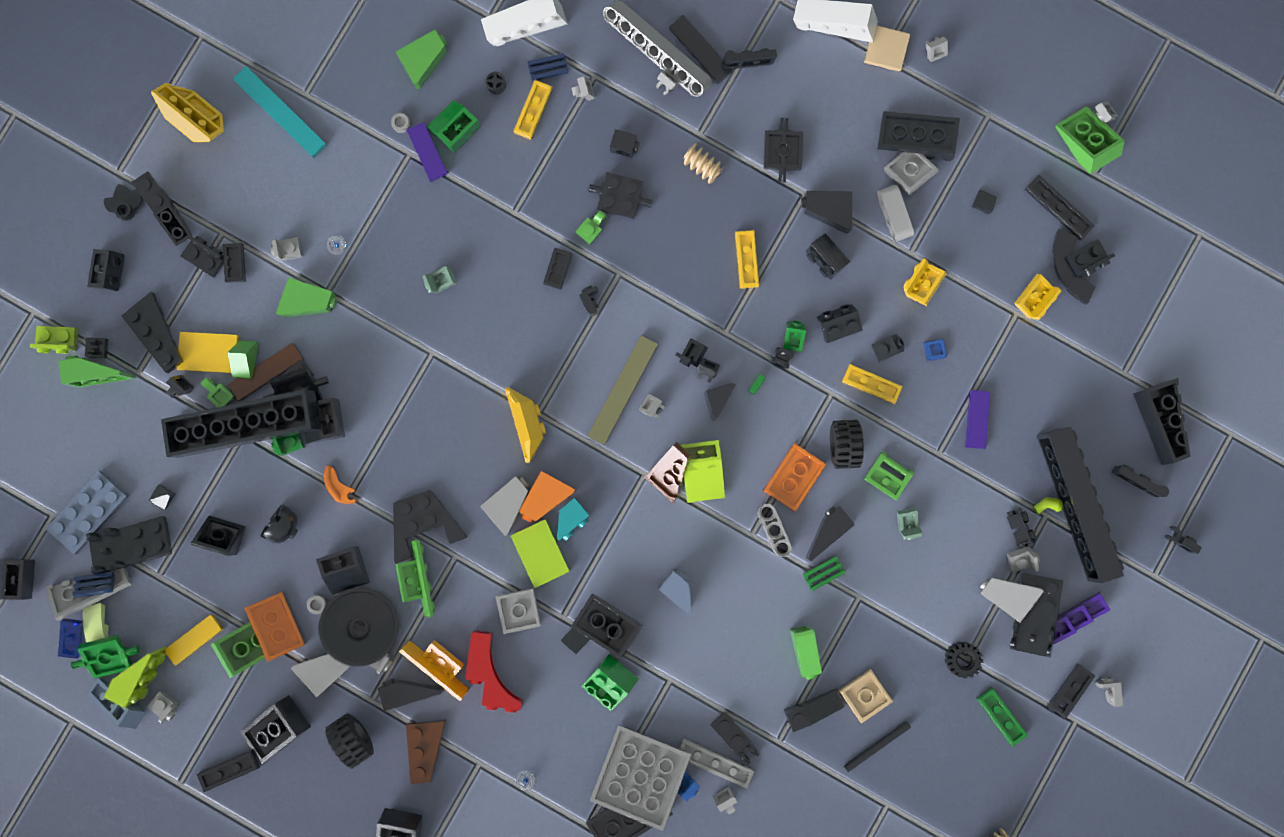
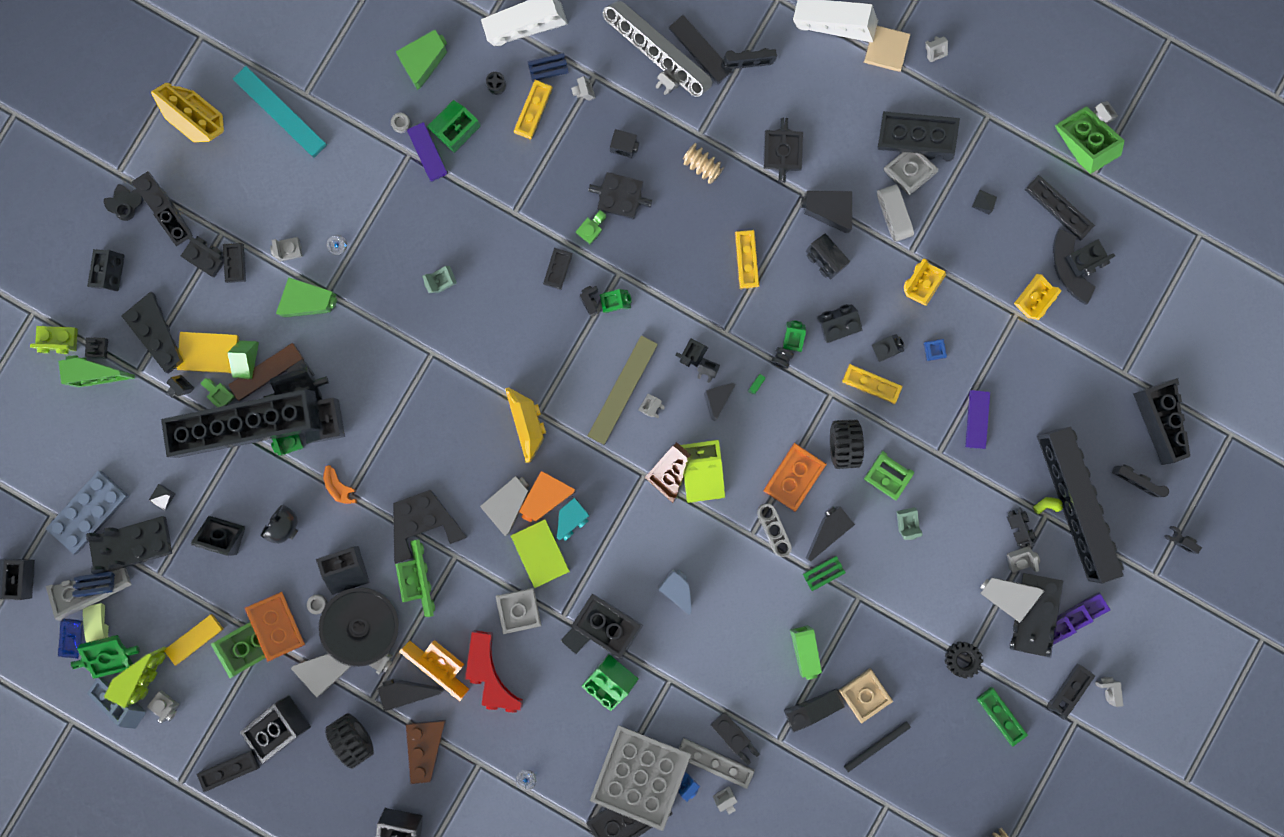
(615, 300): none -> green bracket

